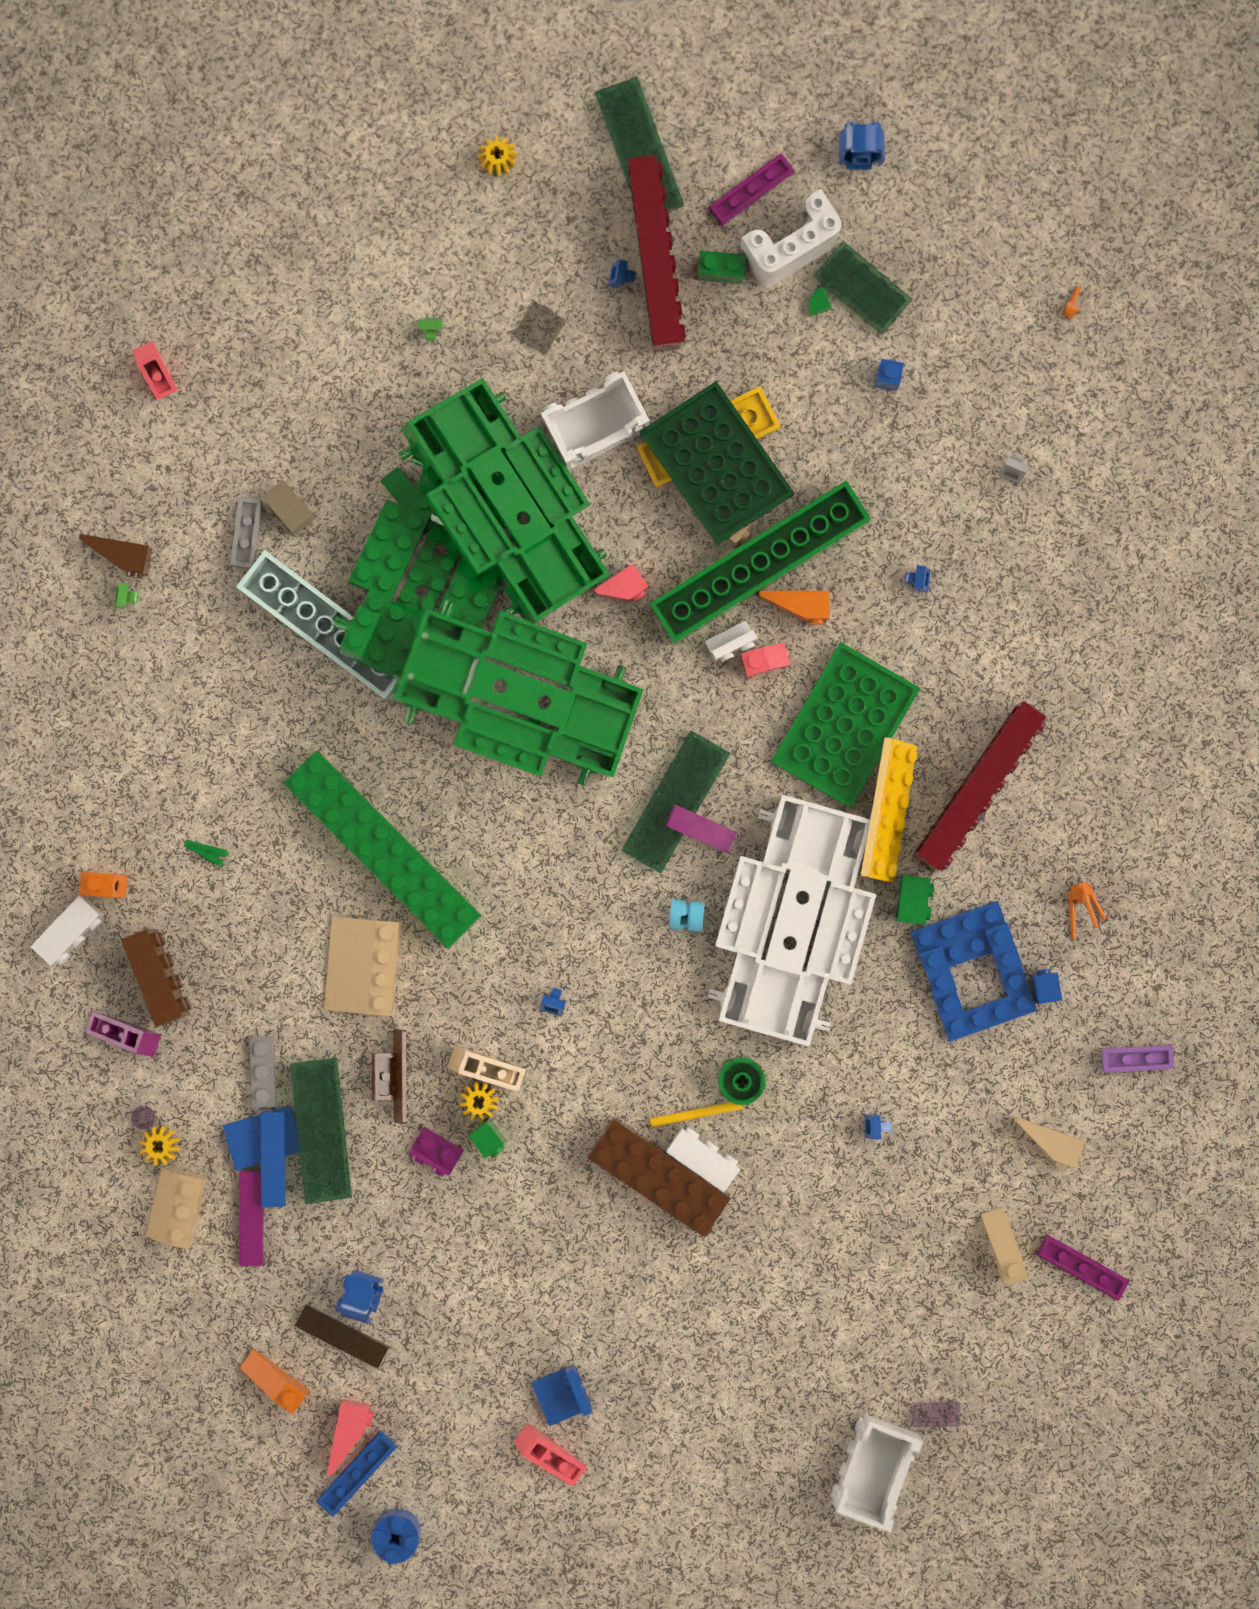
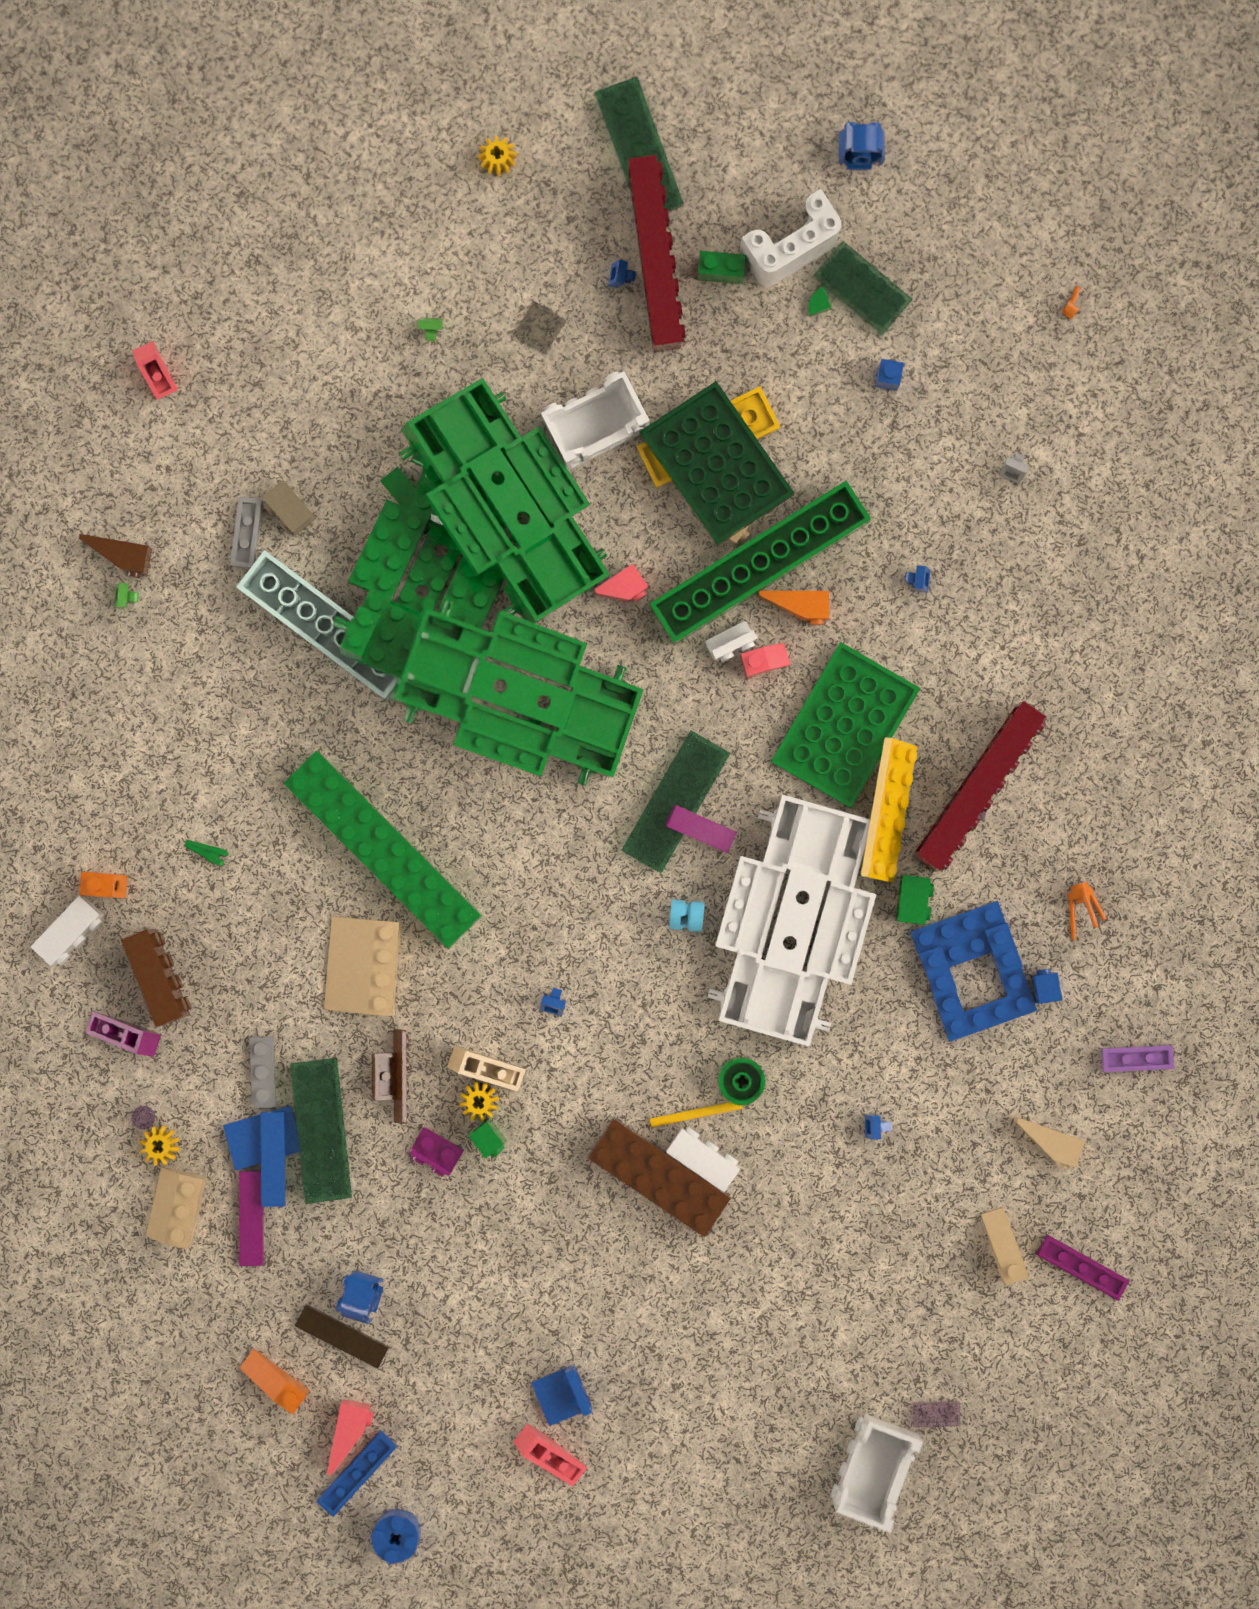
(751, 189): magenta tile -> none

